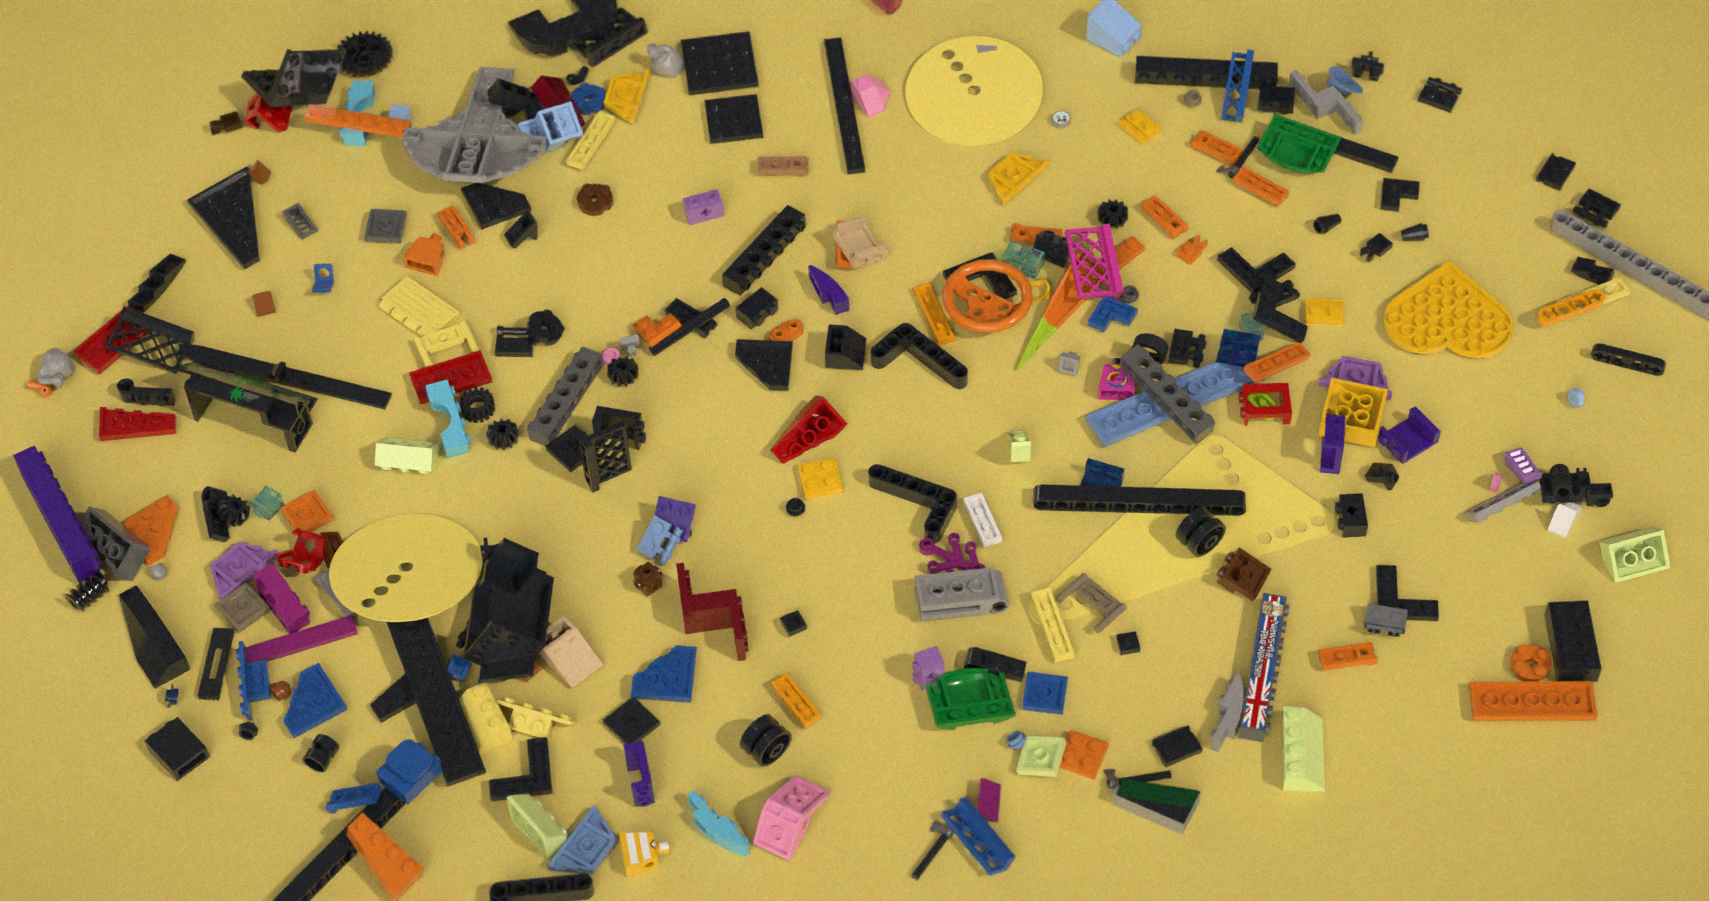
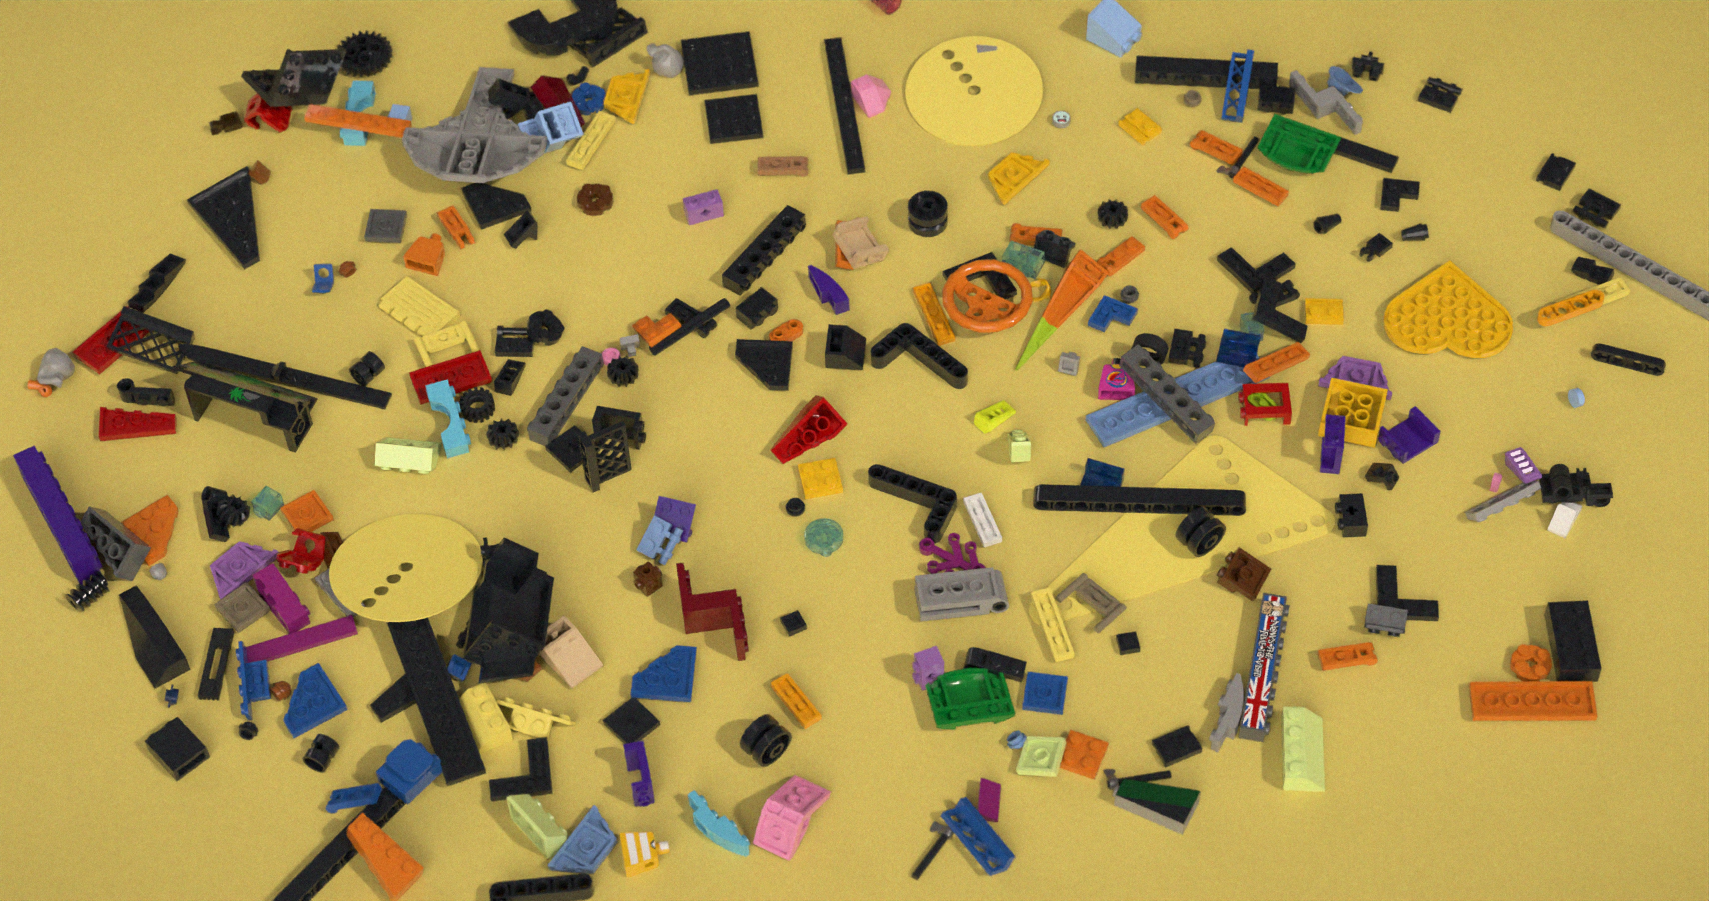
(264, 303): dark orange slope -> none
(294, 210): dark grey slope -> none
(347, 269): none -> dark orange plate
(365, 369): none -> black wheel
(508, 378): none -> black slope
(823, 536): none -> clear light blue tile
(927, 213): none -> black wheel
(986, 424): none -> neon yellow slope
(1109, 263): dark pink fence -> none
(1191, 251): orange plate -> none
(1635, 553): yellowish green slope -> none

